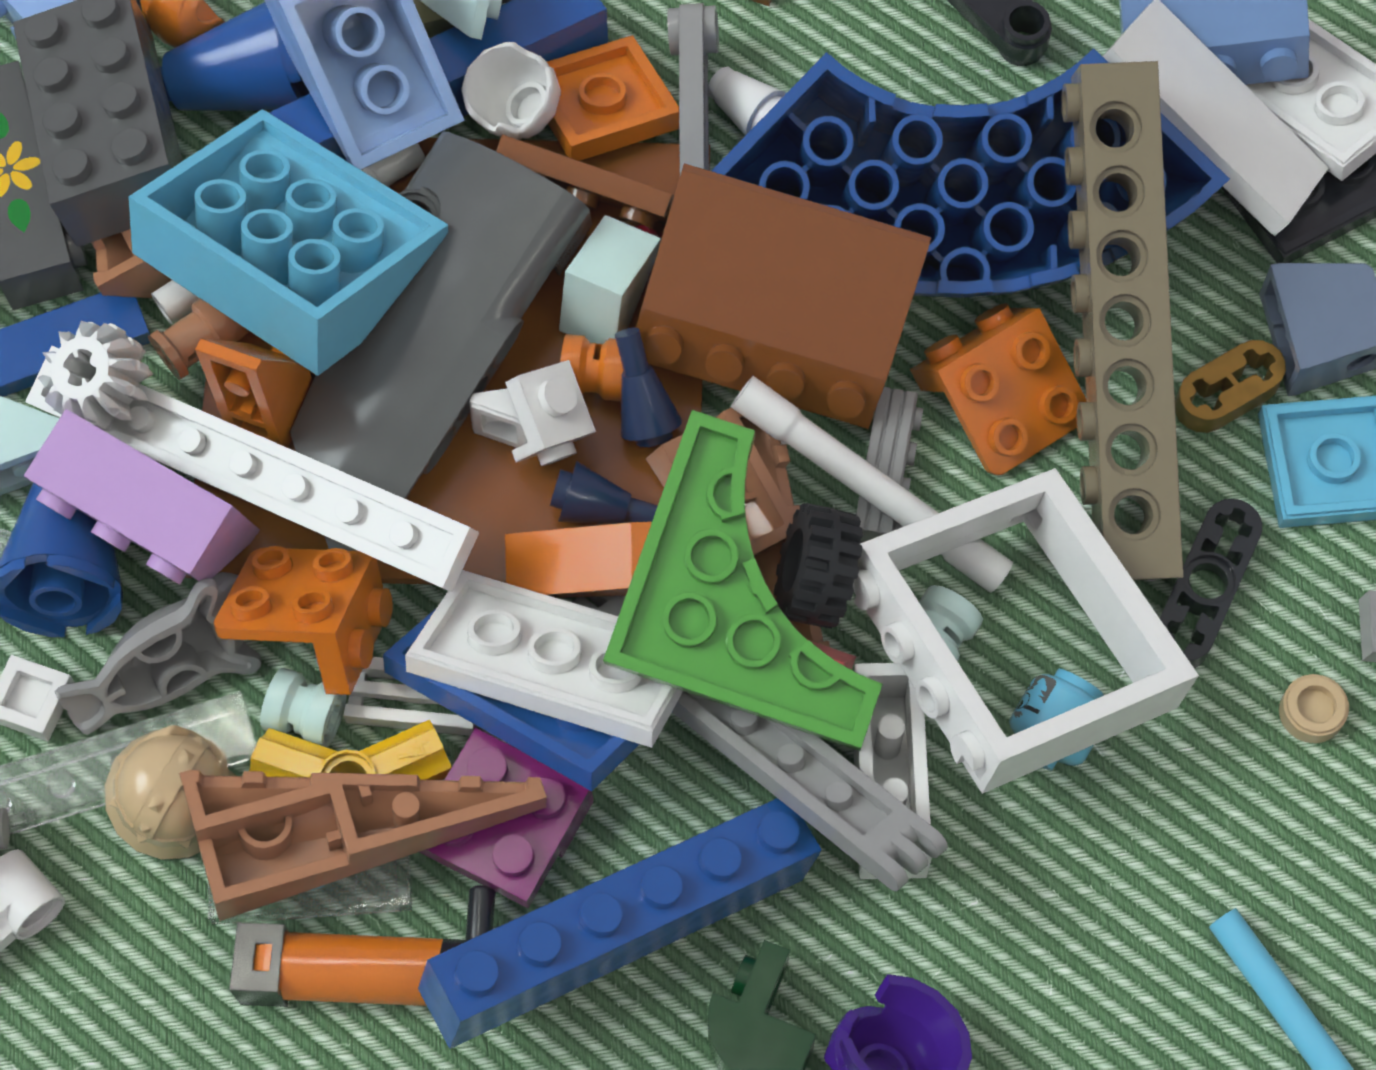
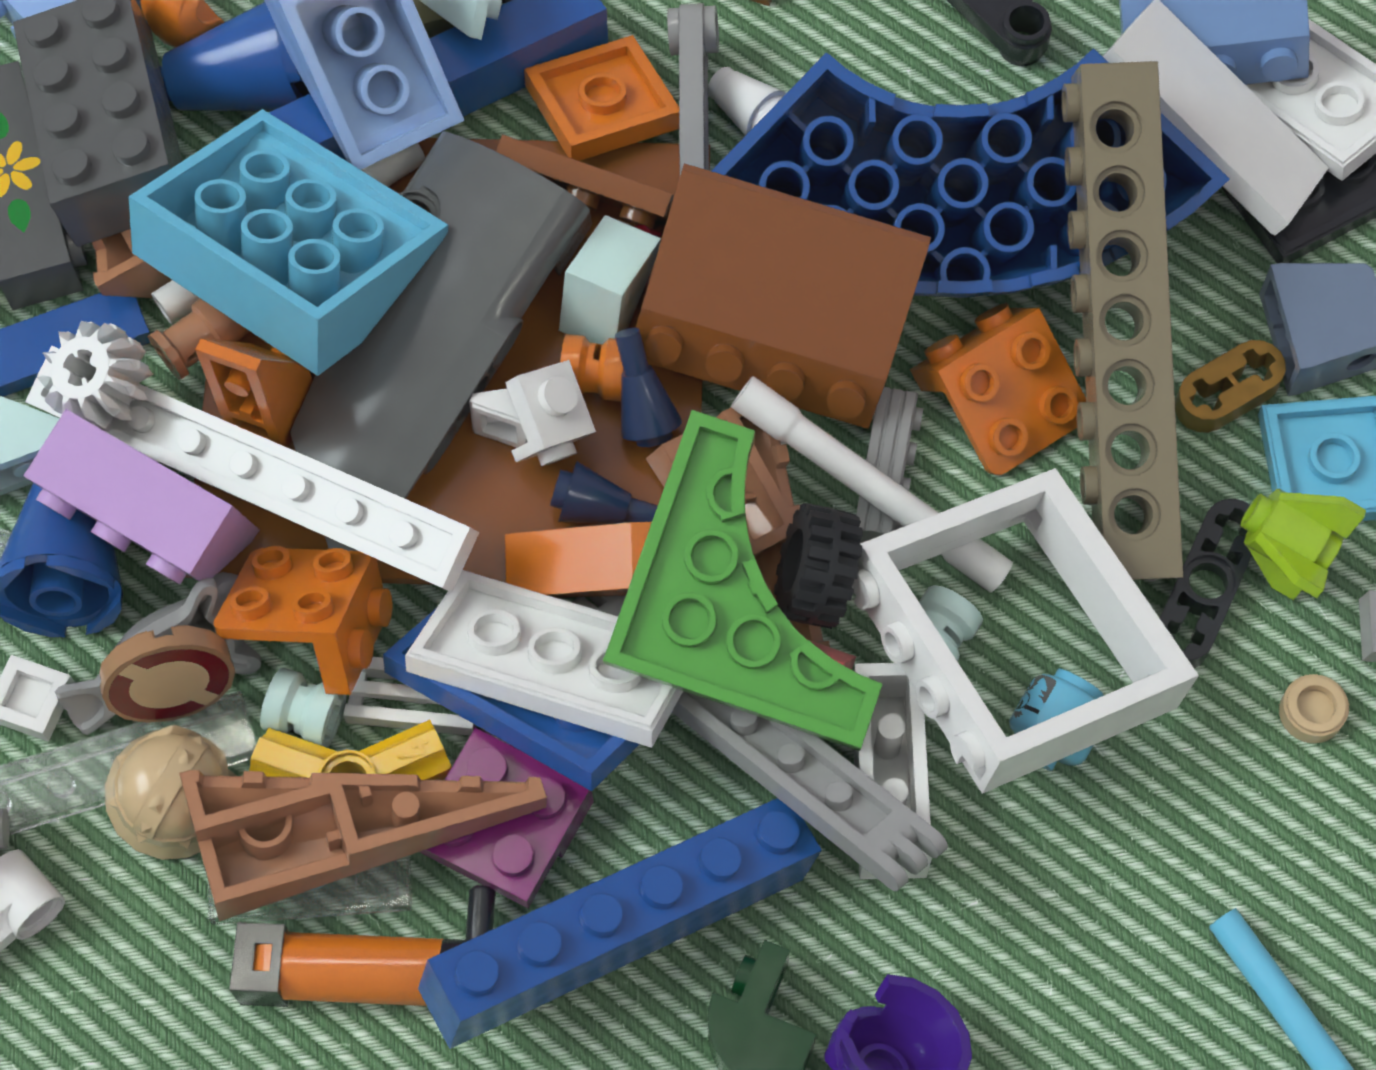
(166, 675): none -> tile
(511, 91): white hair -> none
(1298, 537): none -> lime brick

